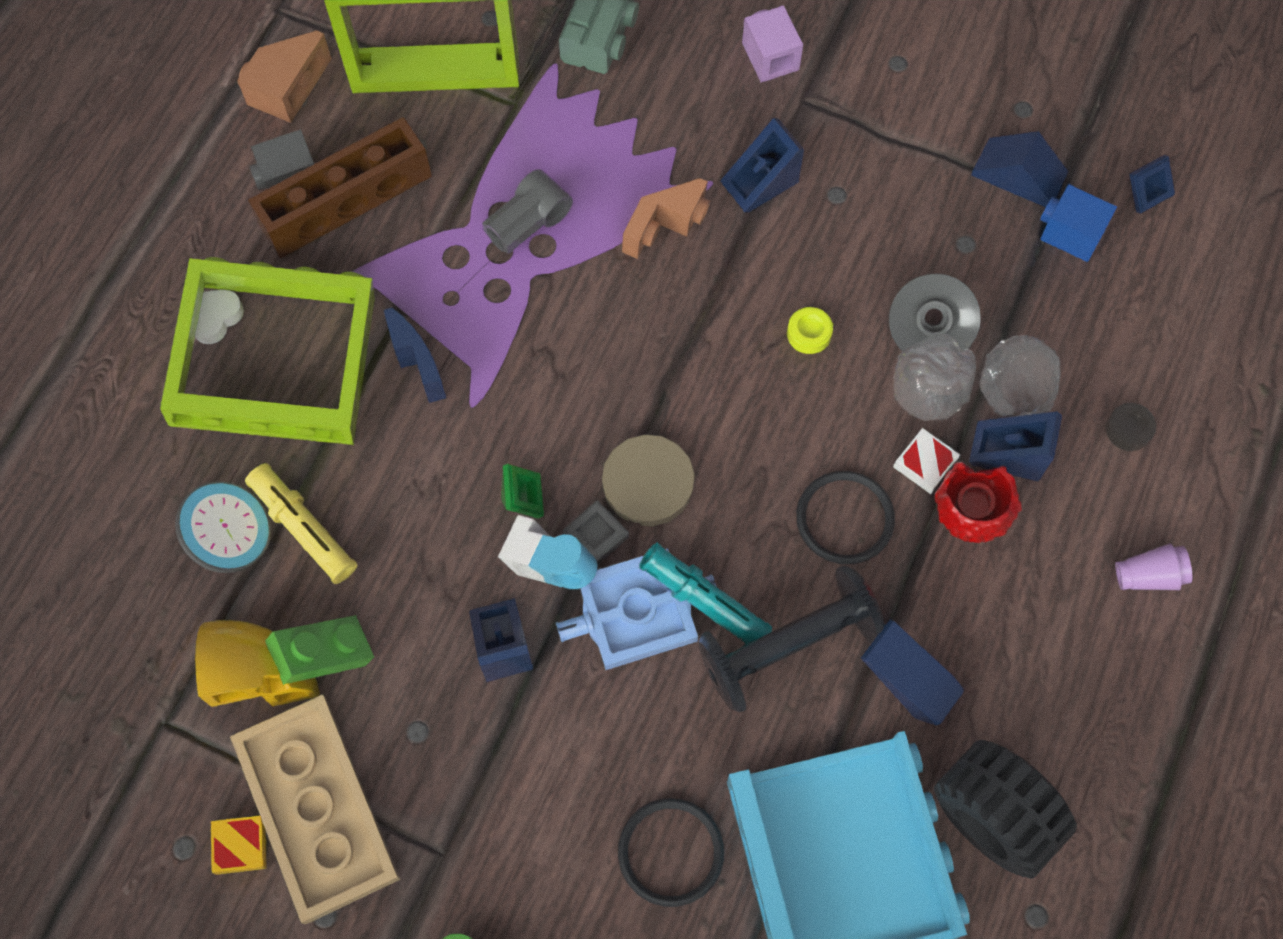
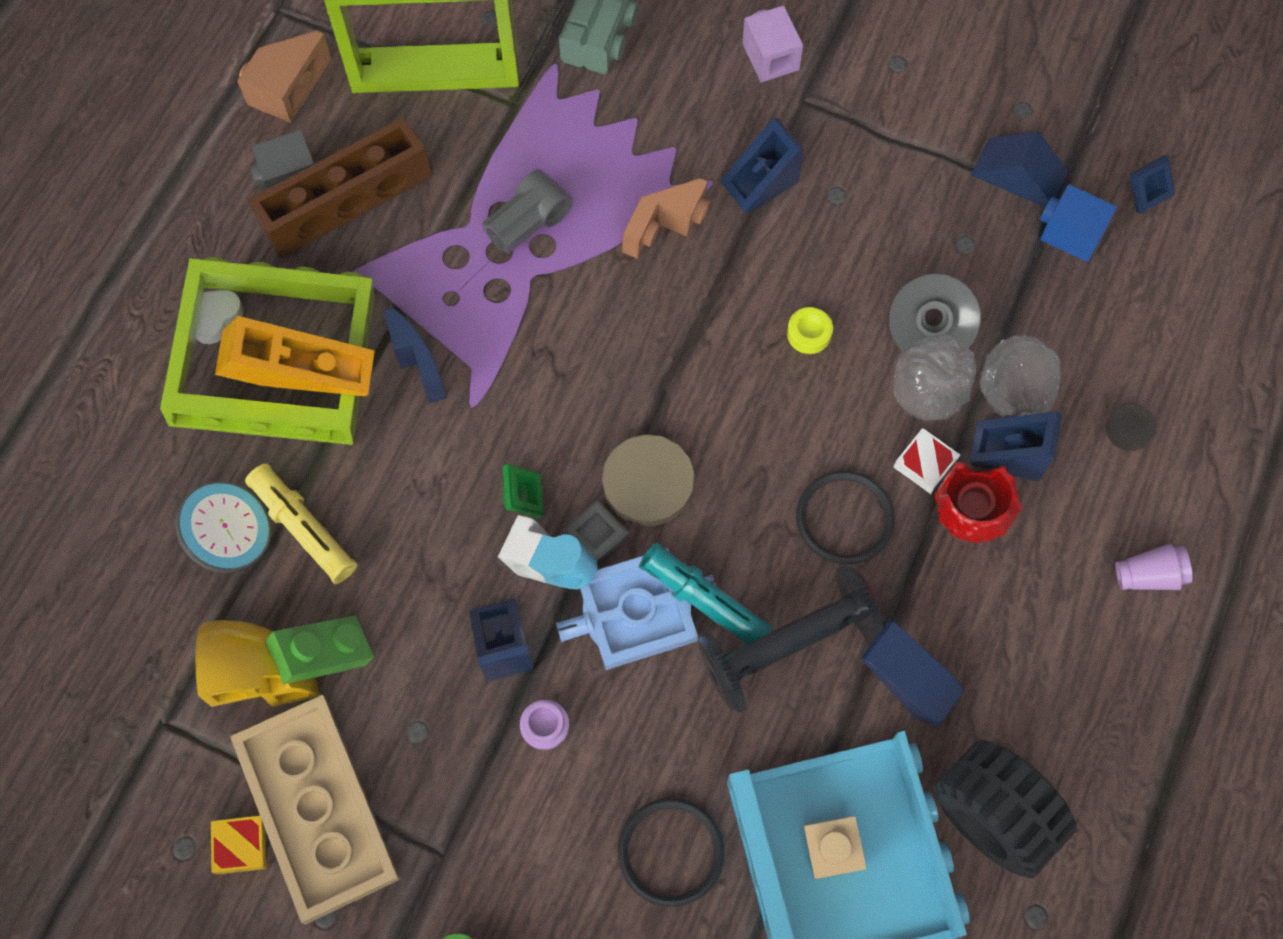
(292, 359): none -> light orange slope
(544, 724): none -> lavender plate
(835, 847): none -> tan brick

